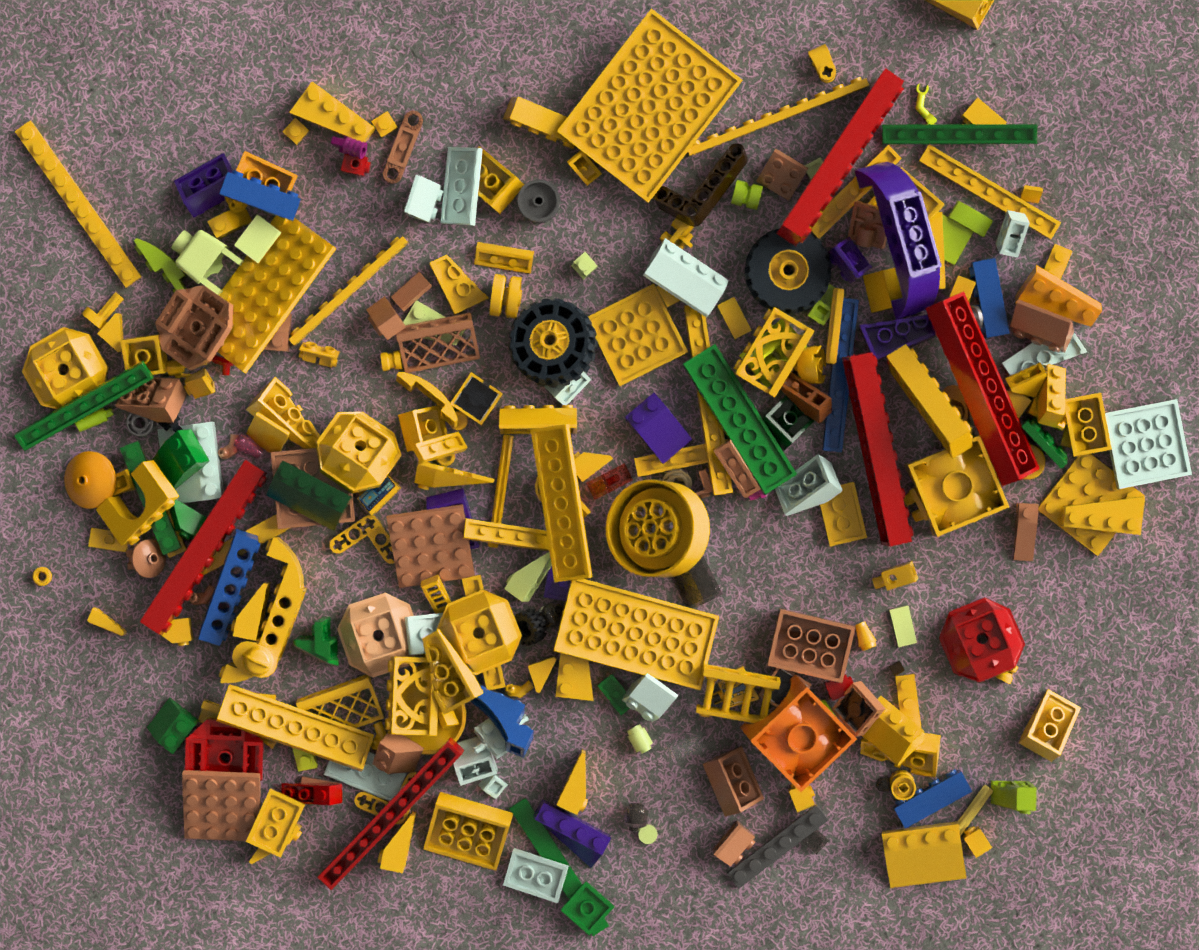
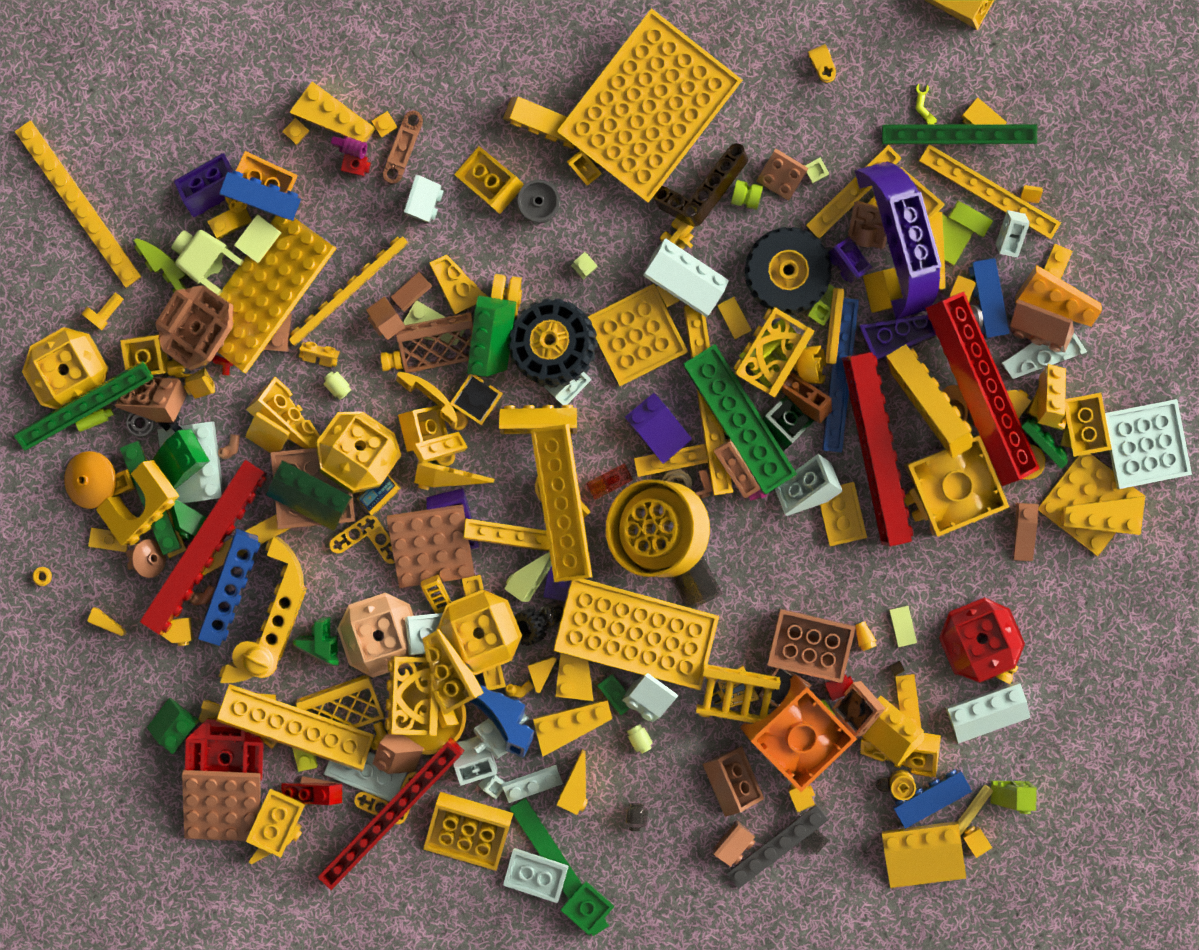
(113, 332): yellow slope -> none
(247, 445): clear pink cone -> none
(251, 618): yellow slope -> none
(337, 385): none -> yellowish green brick
(395, 853): yellow slope -> none
(461, 186): light aqua tile -> none
(491, 336): none -> green slope
(502, 479): yellow axle -> none
(503, 257): yellow slope -> none
(532, 783): none -> light aqua plate
(567, 725): none -> yellow wedge
(579, 836): dark purple wedge -> none
(589, 463): yellow slope -> none
(648, 834): yellowish green tile -> none
(784, 113): yellow plate -> none
(839, 160): red brick -> none
(904, 573): yellow torso -> none
(988, 712): none -> light aqua slope
(1028, 380): yellow slope -> none
(1050, 726): yellow slope -> none

